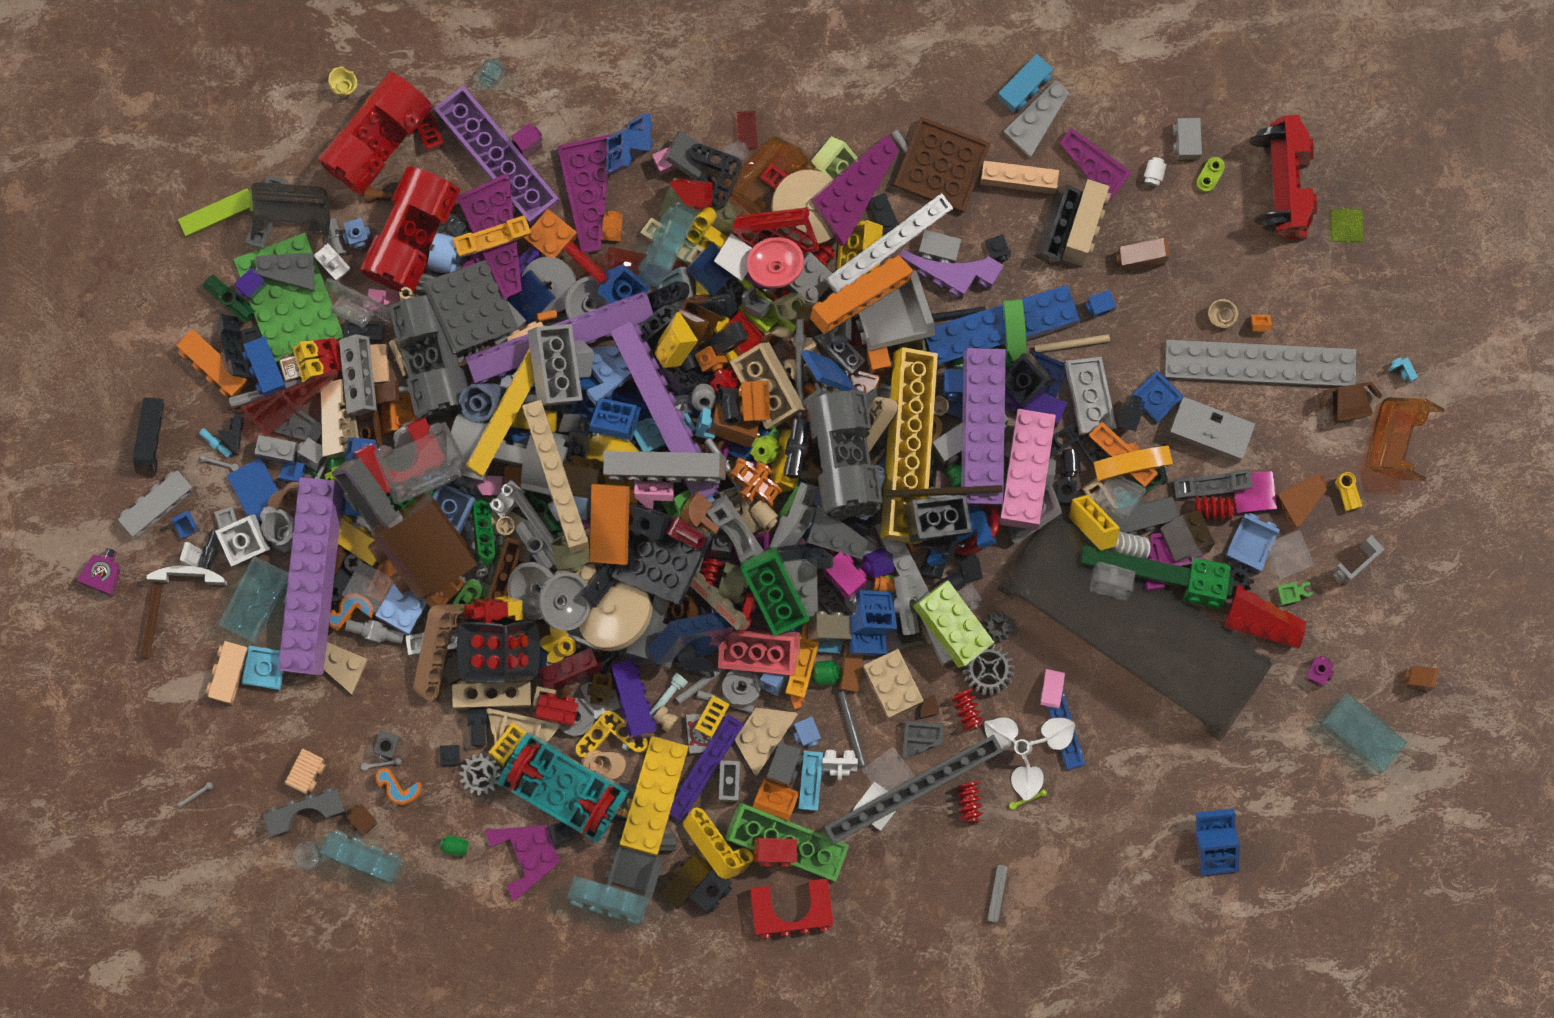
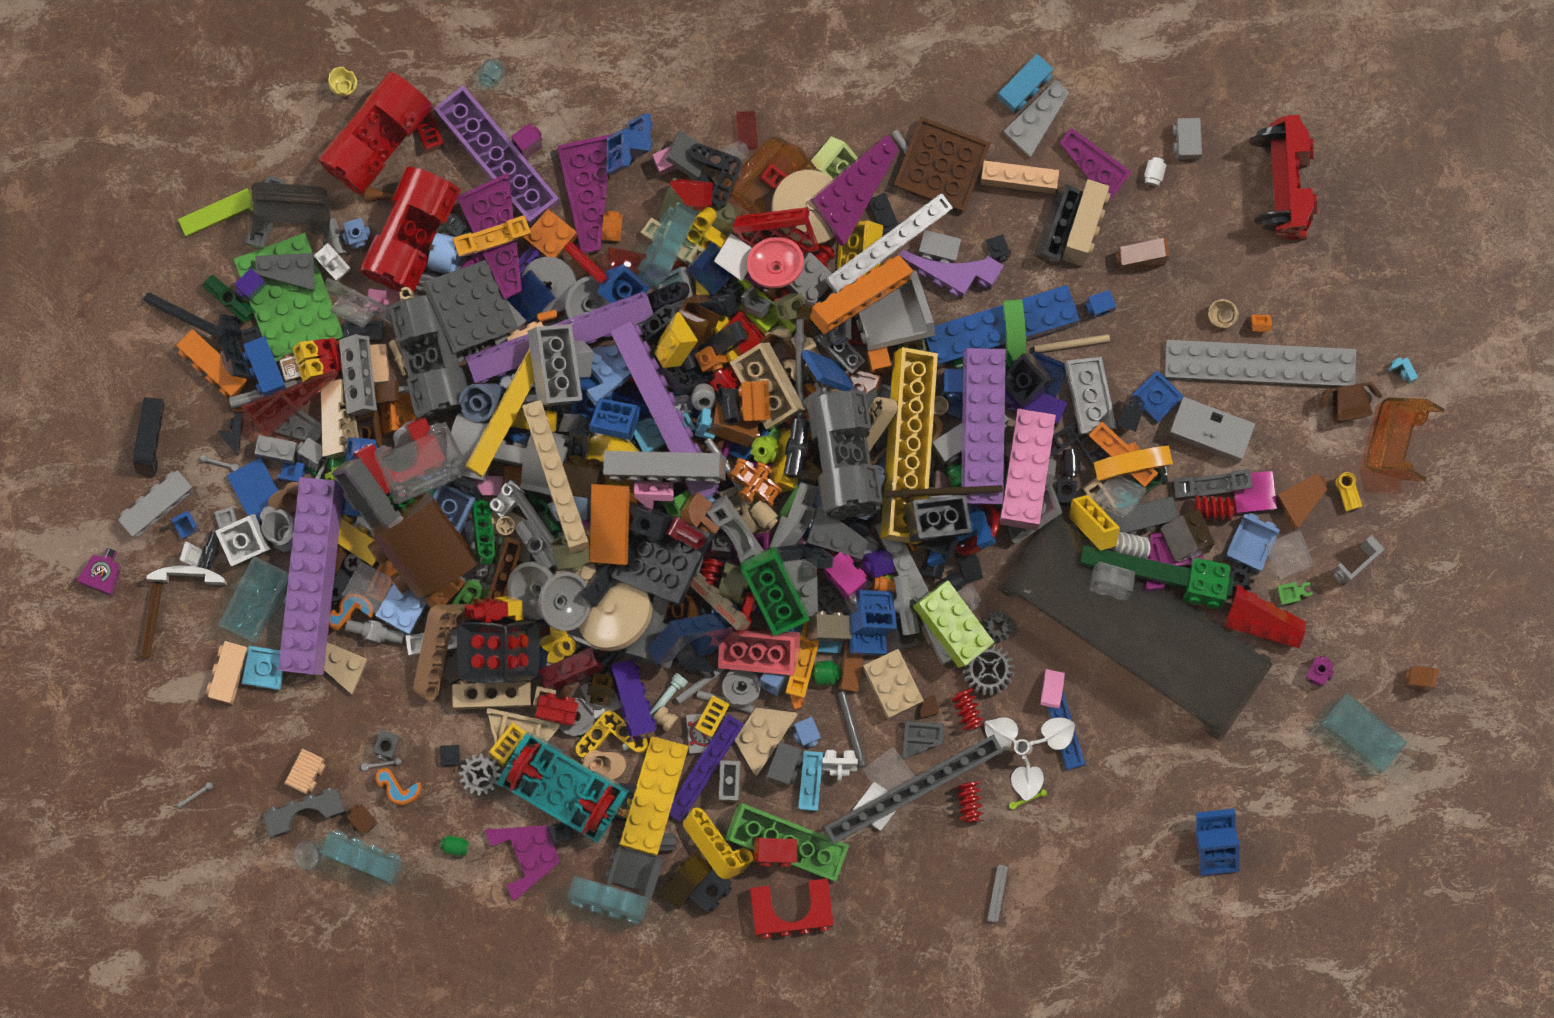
(185, 316): none -> black axle
(215, 443): medium azure bar -> none
(477, 721): black piece -> none
(776, 799): orange plate -> none
(957, 313): black bar -> none
(1210, 174): lime plate -> none
(1347, 225): clear neon green piece -> none

